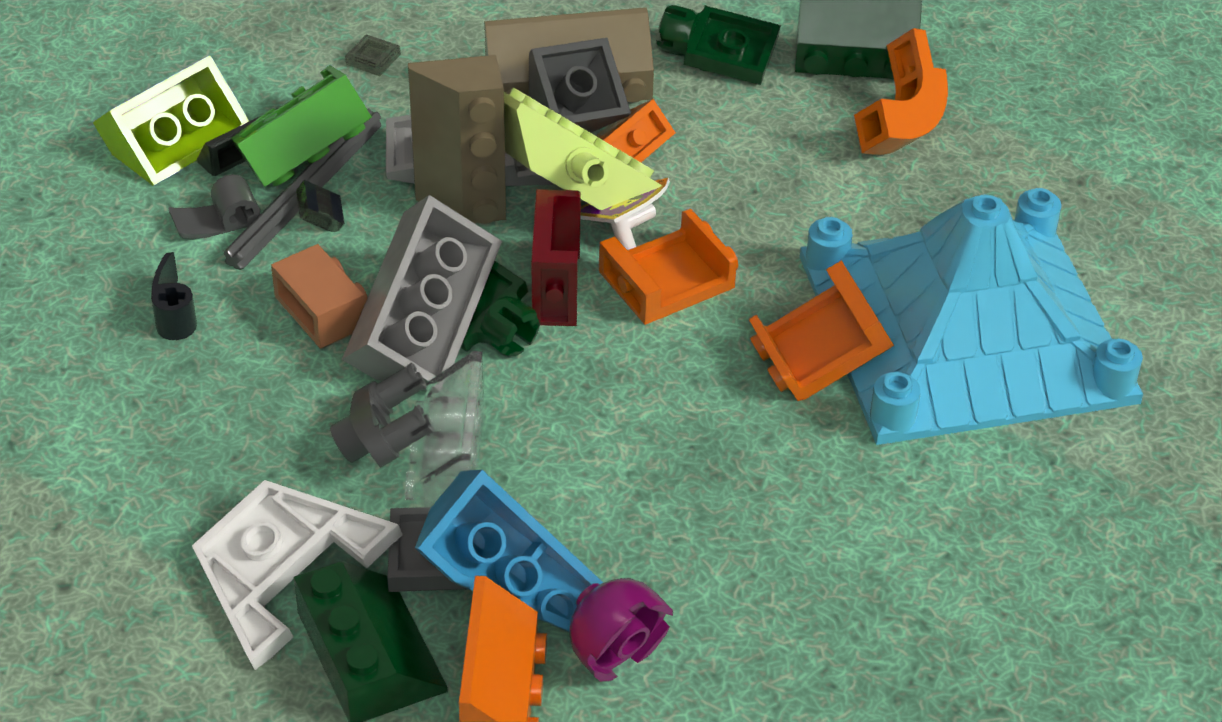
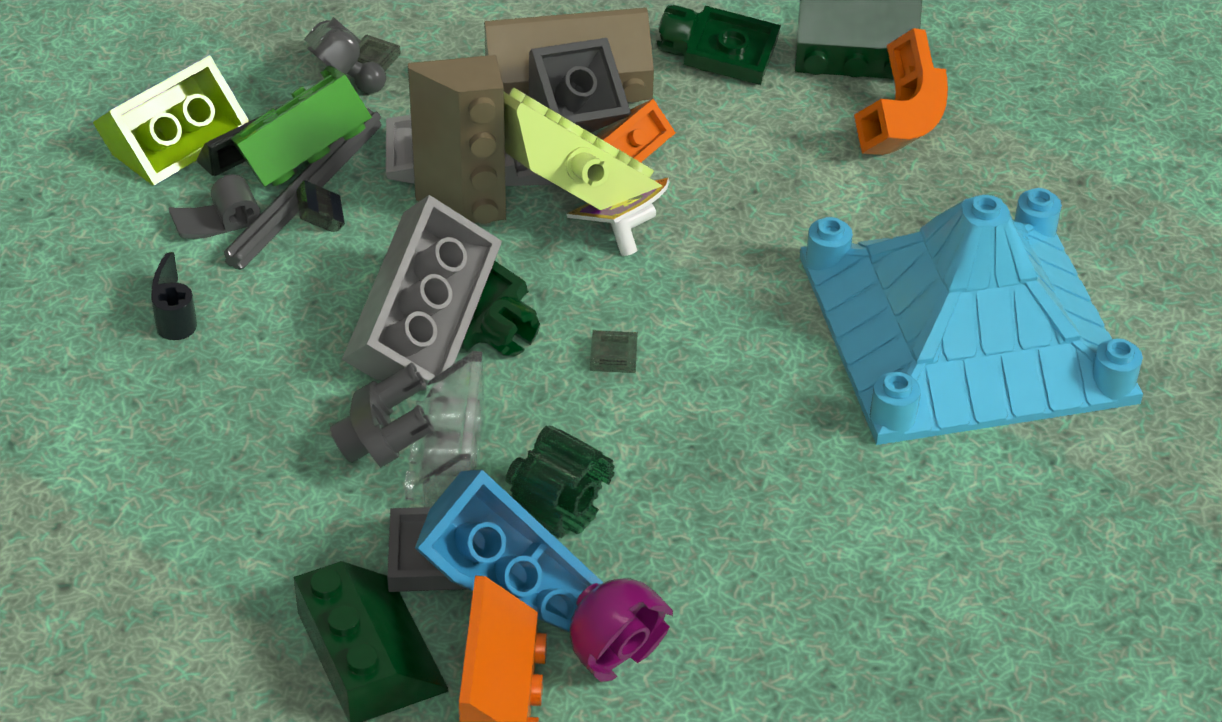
(271, 541): white wing -> none
(318, 294): nougat brick -> none
(341, 50): none -> dark grey piece
(556, 256): dark red panel -> none
(560, 481): none -> clear green brick
(613, 351): none -> clear smoke tile
(669, 270): orange panel -> none
(821, 338): orange panel -> none

